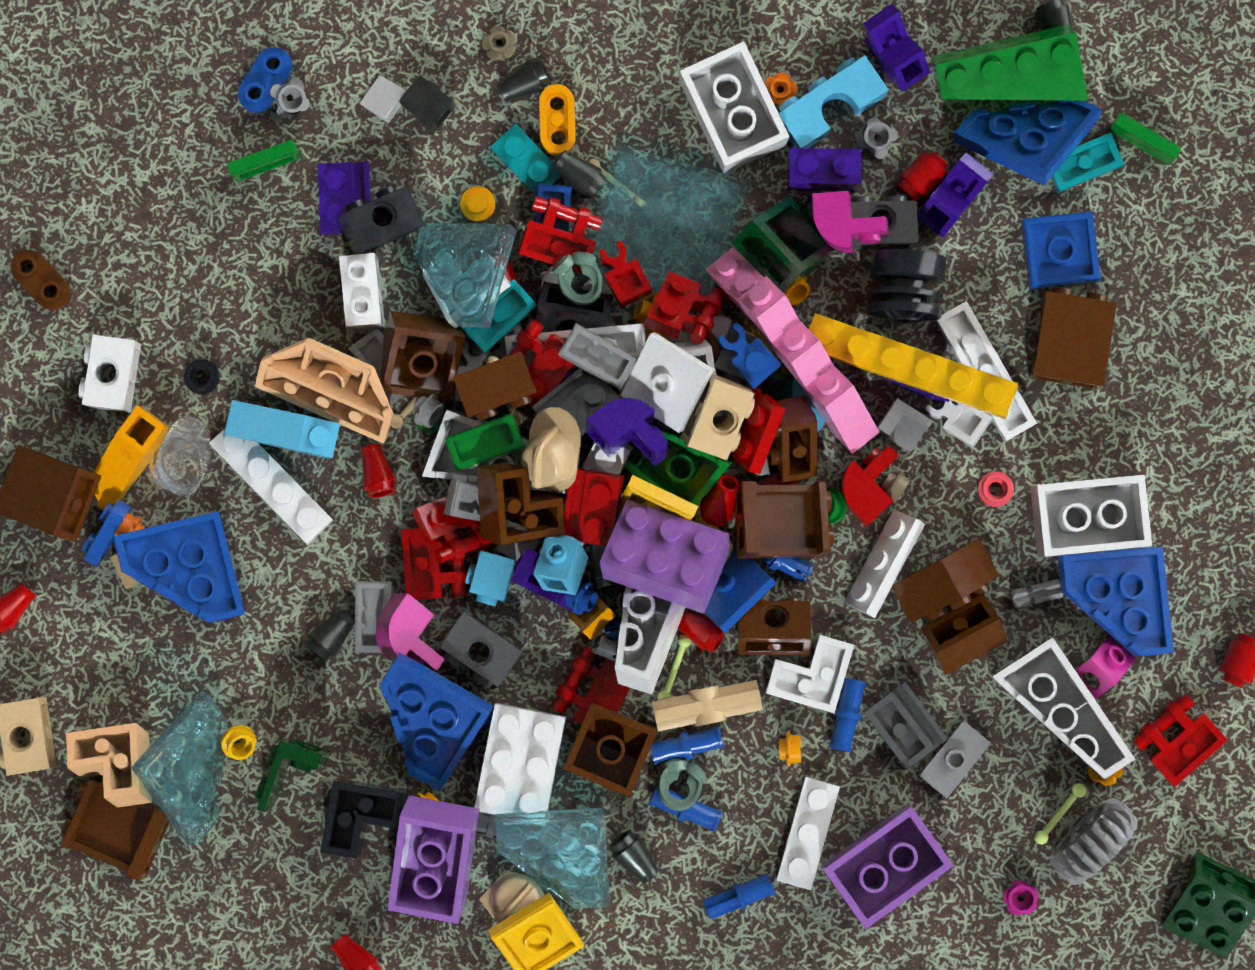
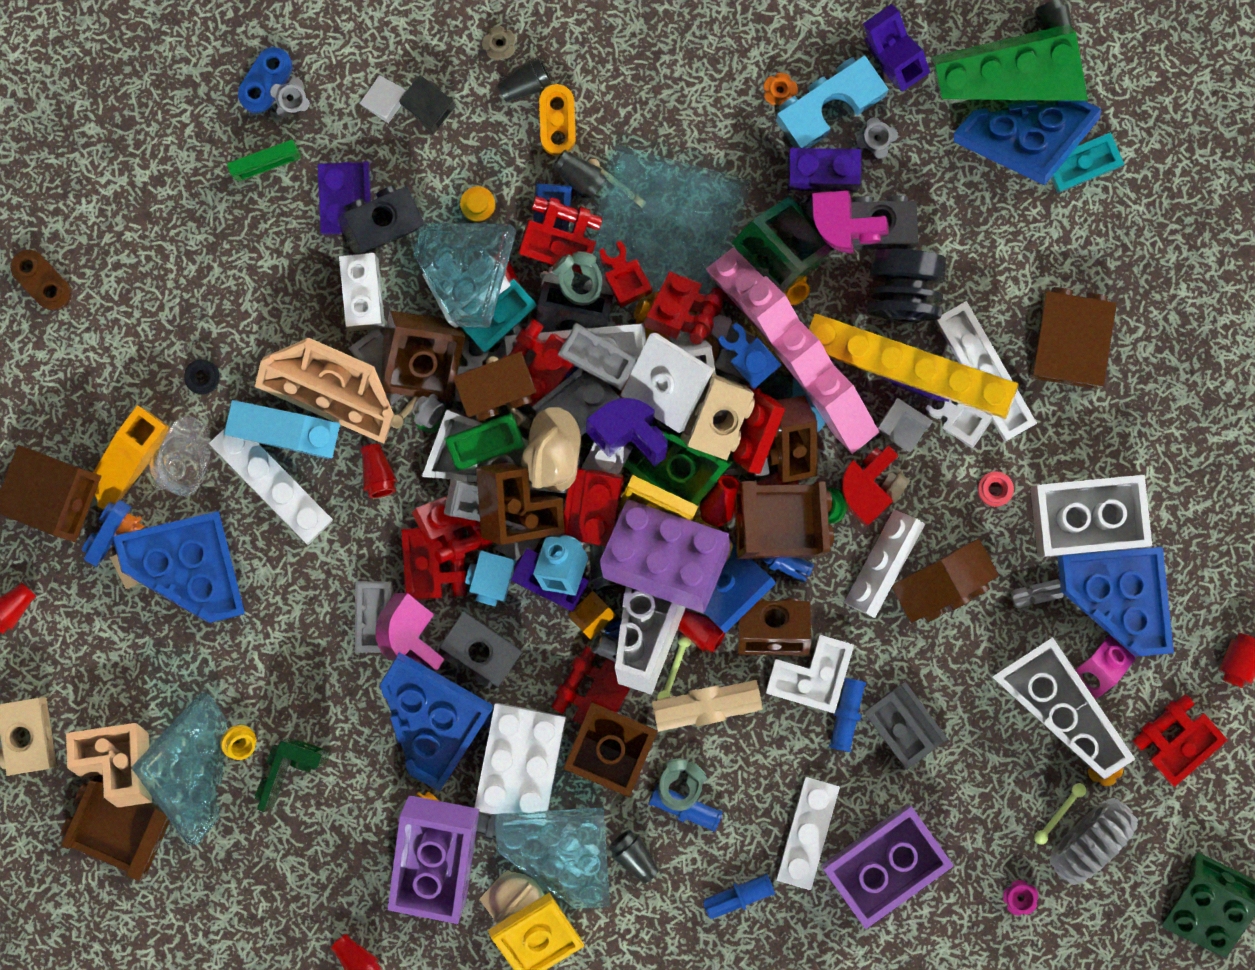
(119, 392): white brick -> none
(330, 635): pearl dark grey cone -> none
(354, 806): black brick -> none
(525, 159): teal plate -> none
(584, 600): blue plate -> none
(687, 745): blue pin -> none
(733, 107): white brick -> none
(790, 749): light orange plate -> none
(923, 176): red brick -> none
(954, 195): dark purple brick -> none
(954, 759): light grey plate -> none
(964, 634): reddish brown brick -> none
(1060, 250): blue plate -> none
(1145, 139): green tile -> none

